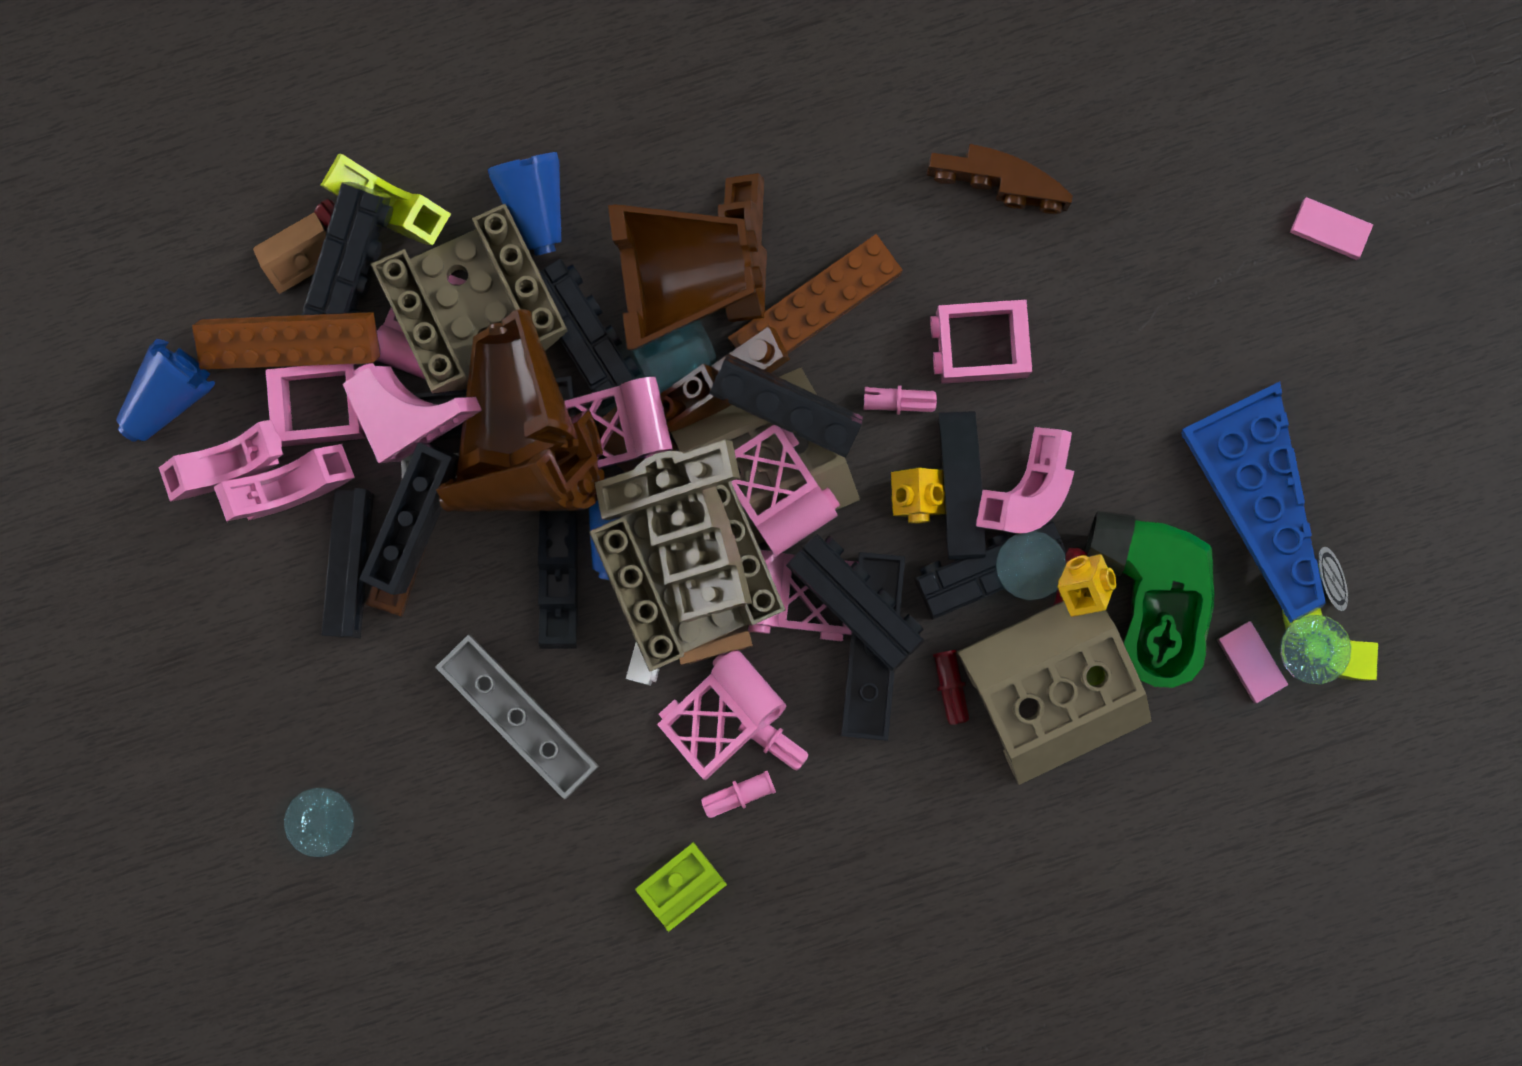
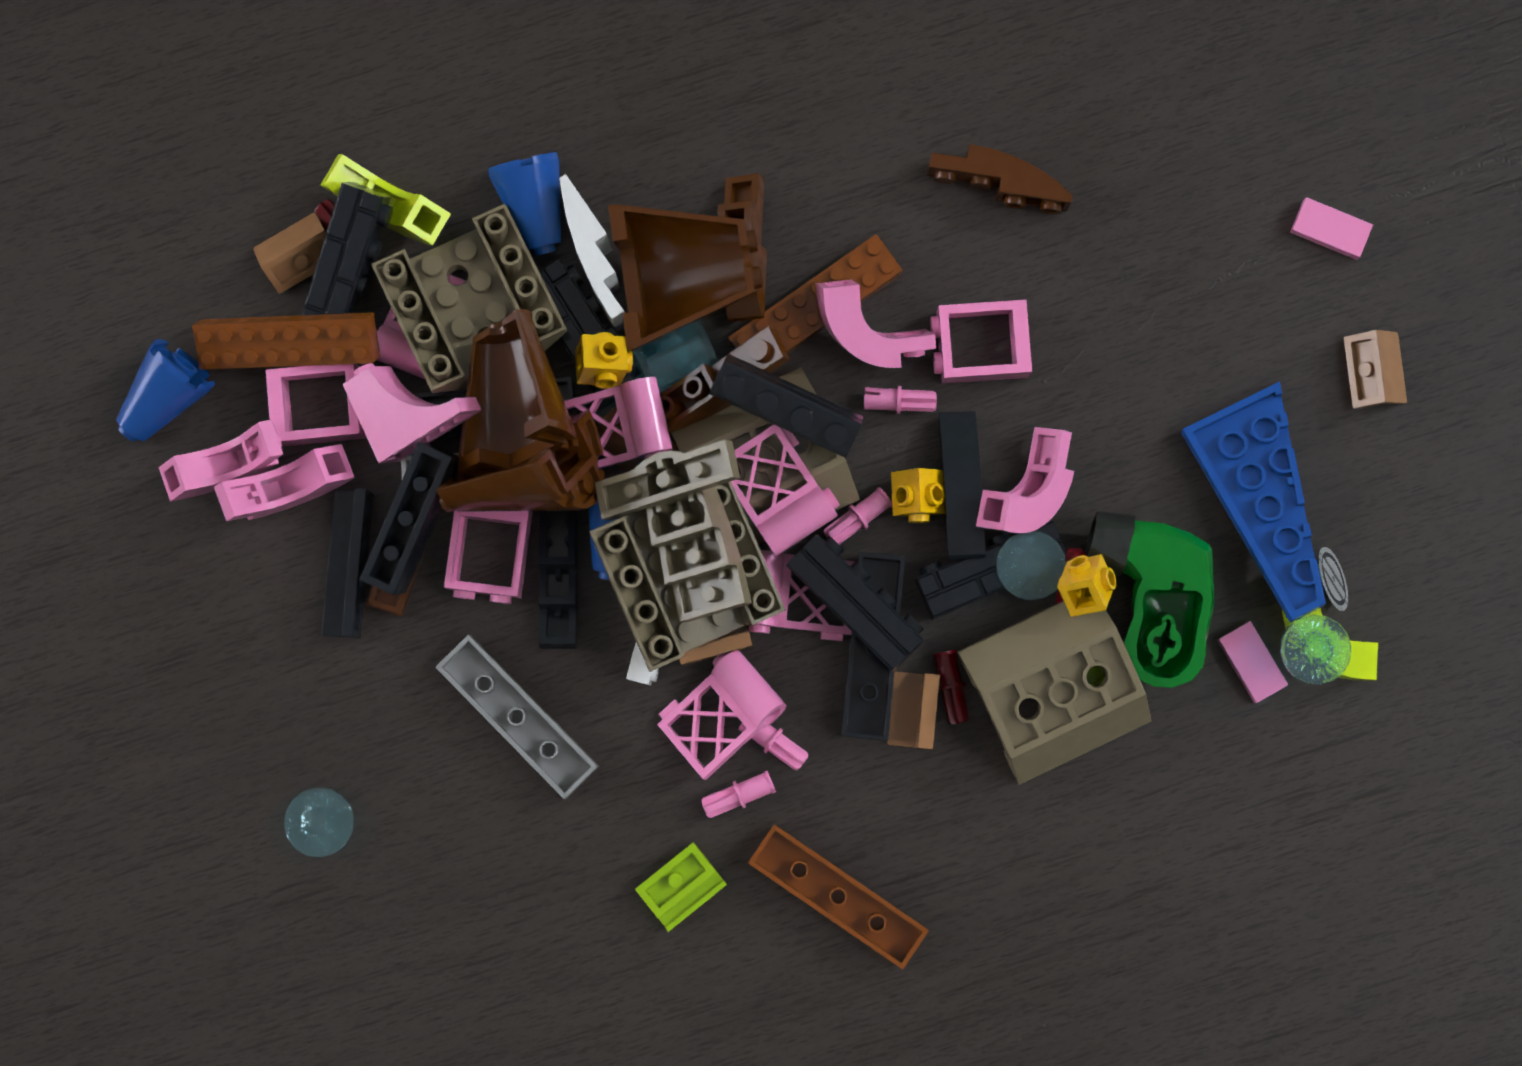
(497, 594): none -> bright pink window
(592, 246): none -> white slope
(602, 360): none -> yellow brick
(838, 896): none -> dark orange piece
(843, 318): none -> bright pink arch
(858, 516): none -> bright pink axle
(913, 710): none -> medium nougat panel
(1375, 369): none -> medium nougat panel

